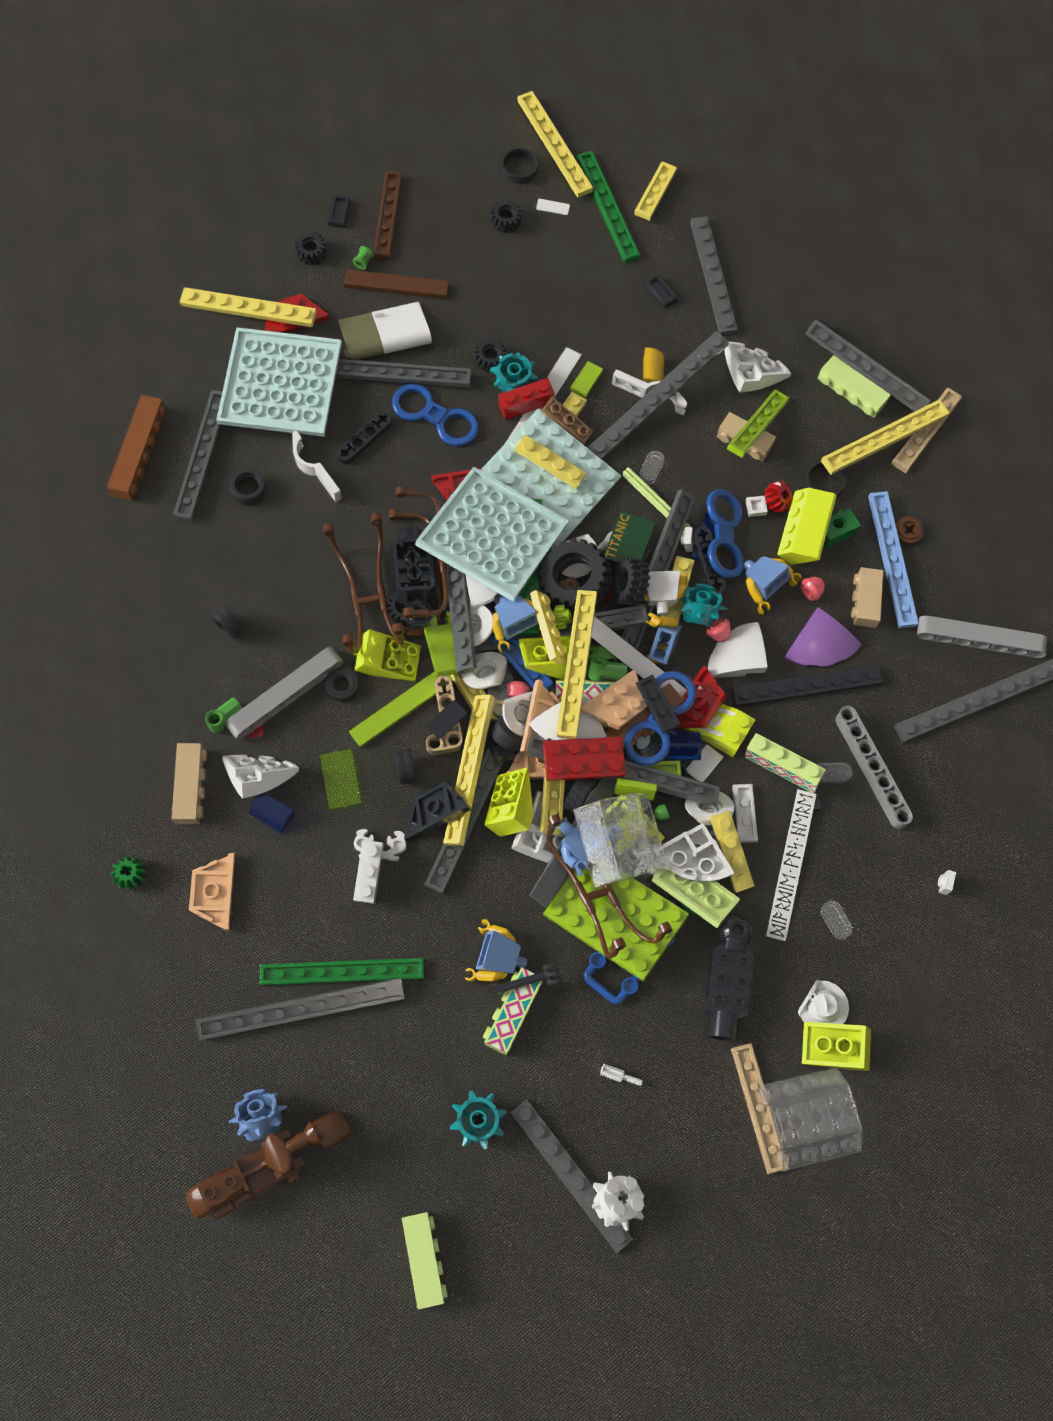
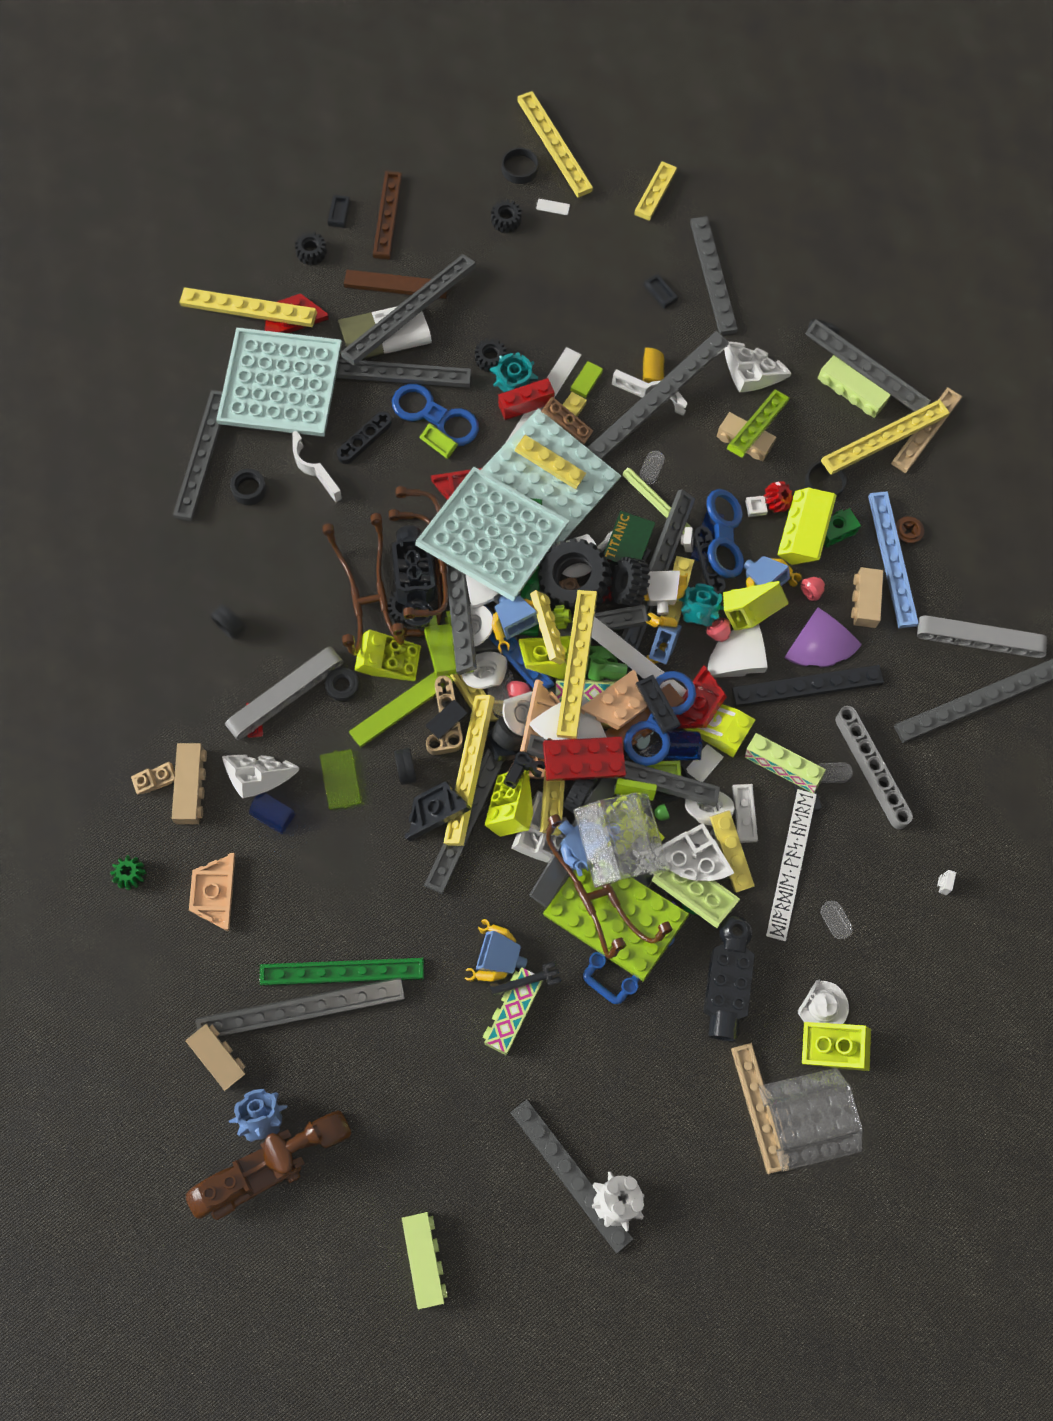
(136, 448): dark orange brick -> none
(153, 779): none -> tan slope
(216, 1056): none -> tan brick
(223, 713): bright green piece -> none
(363, 258): bright green bush -> none
(368, 871): white brick -> none
(397, 844): white helmet -> none
(408, 310): none -> dark grey plate
(438, 440): none -> lime tile
(480, 1132): teal brick -> none
(522, 762): none -> black bar
(608, 207): green tile -> none
(618, 1075): white axle -> none
(753, 604): none -> neon yellow slope

